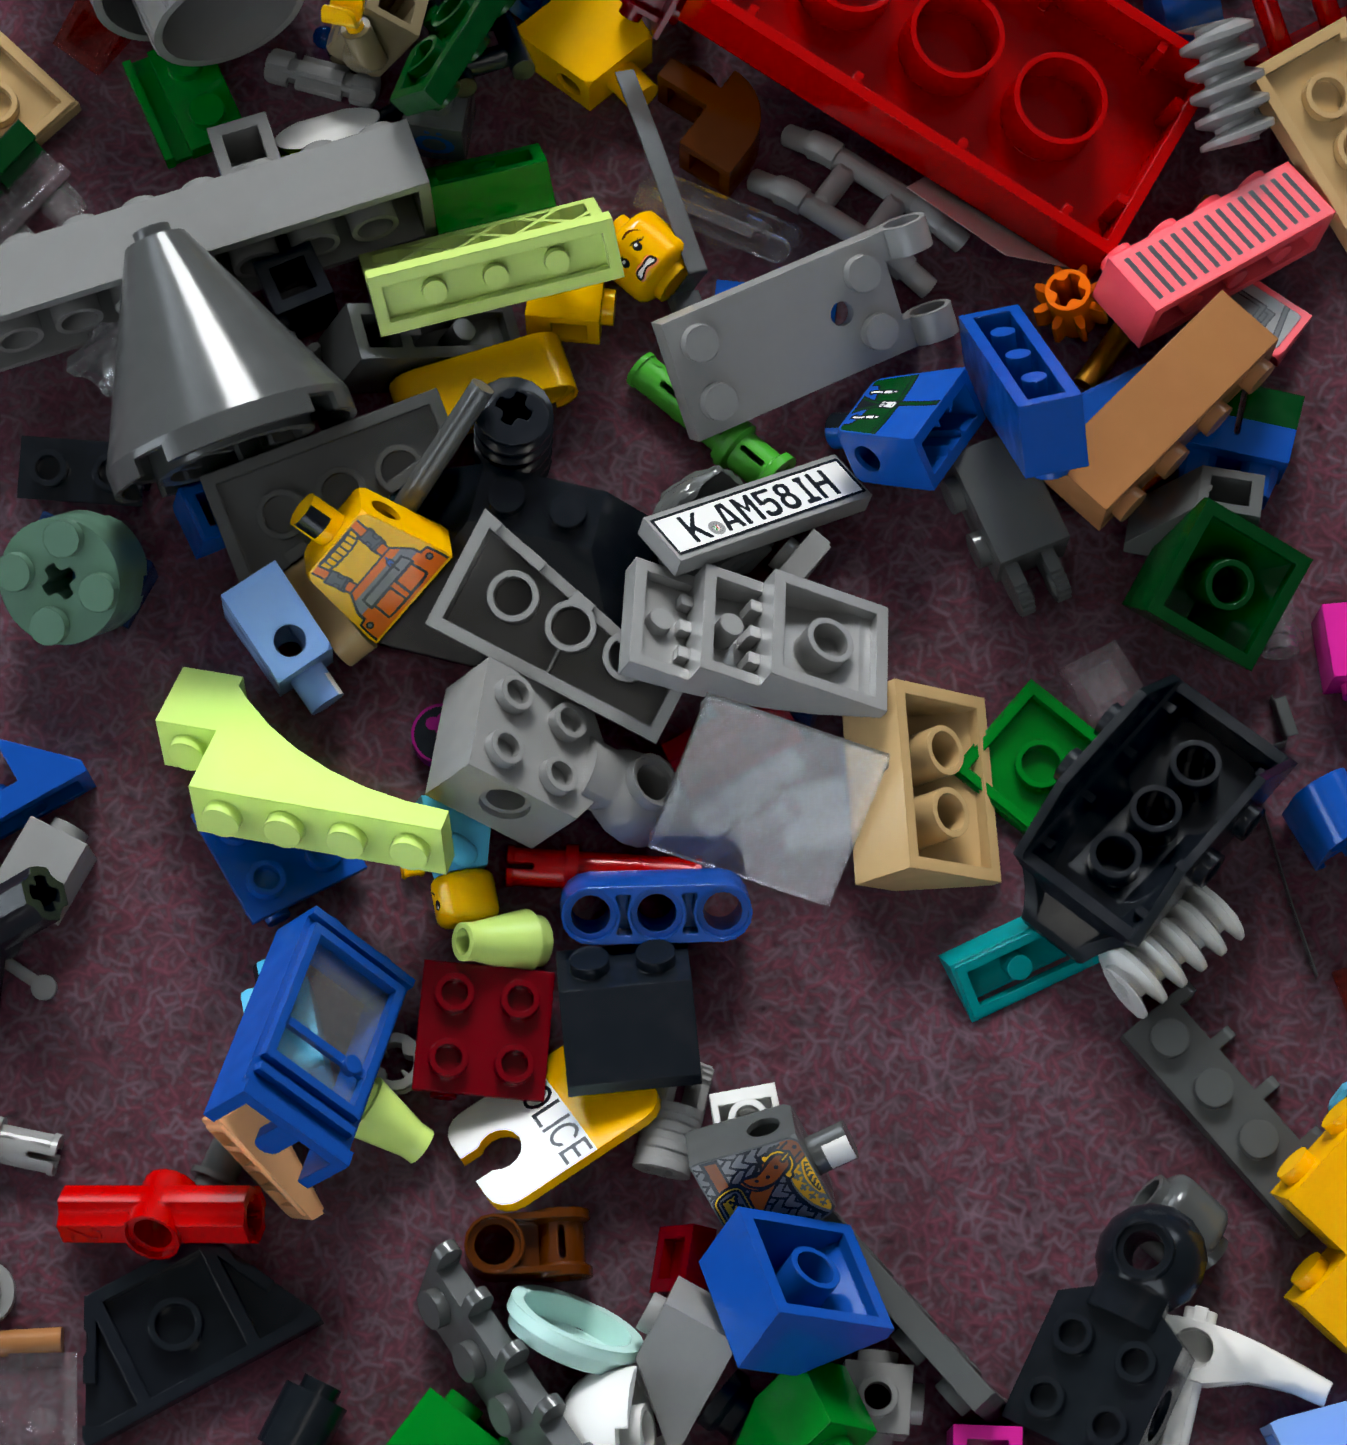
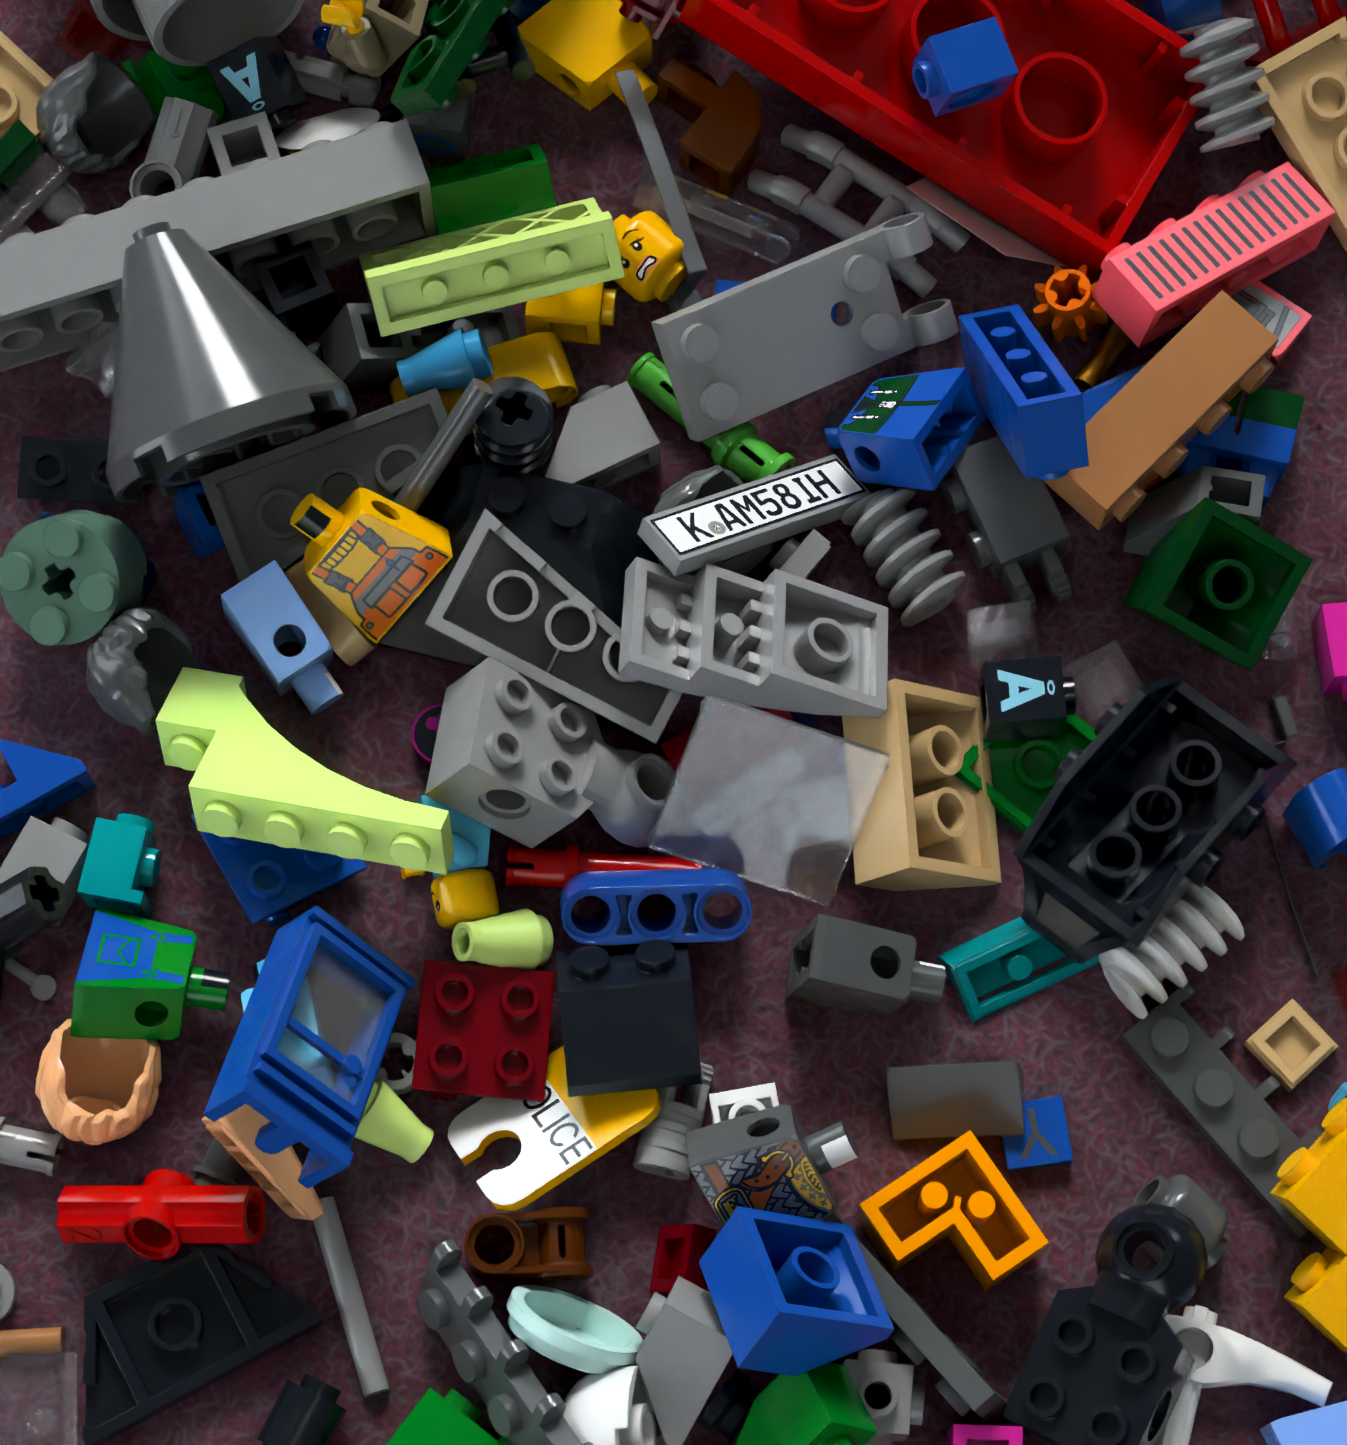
(93, 115): none -> dark grey hair
(97, 1085): none -> light nougat hair
(120, 865): none -> teal brick
(137, 666): none -> dark grey hair
(140, 979): none -> green torso
(175, 147): none -> light grey piece
(258, 80): none -> black brick
(350, 1300): none -> light grey bar
(447, 363): none -> dark azure cone
(604, 440): none -> light grey slope
(835, 963): none -> dark grey torso
(903, 553): none -> light grey piece
(956, 1098): none -> dark grey slope
(957, 1197): none -> light orange brick
(964, 67): none -> blue brick
(1002, 633): none -> clear slope
(1025, 698): none -> black brick
(1045, 1138): none -> blue tile
(1290, 1045): none -> tan tile

